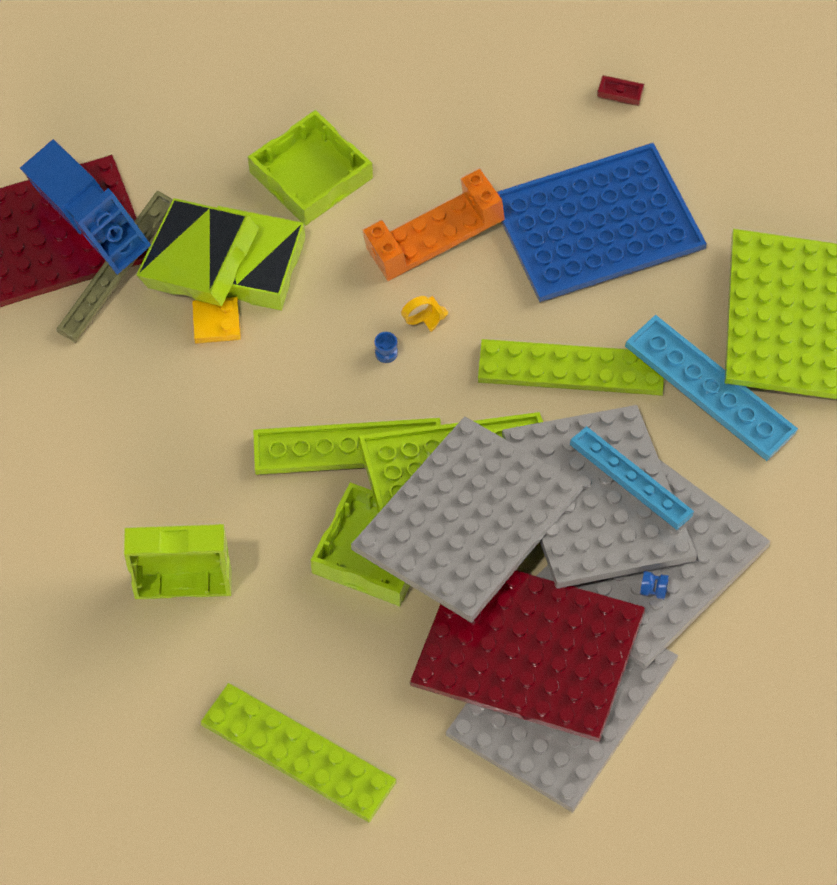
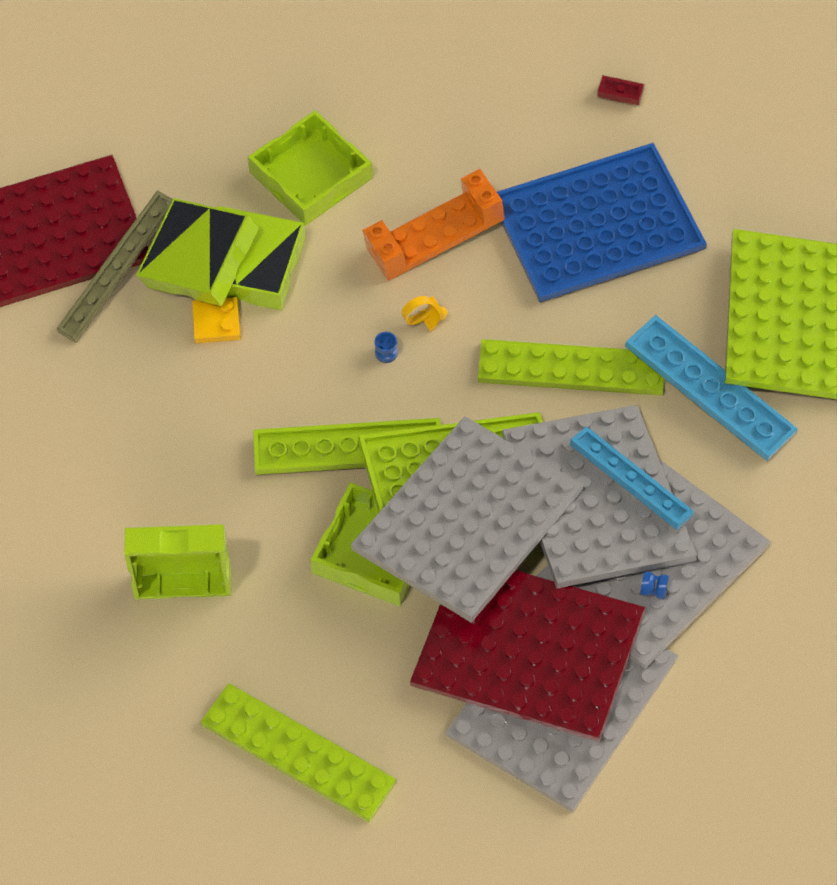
(86, 205): blue brick -> none

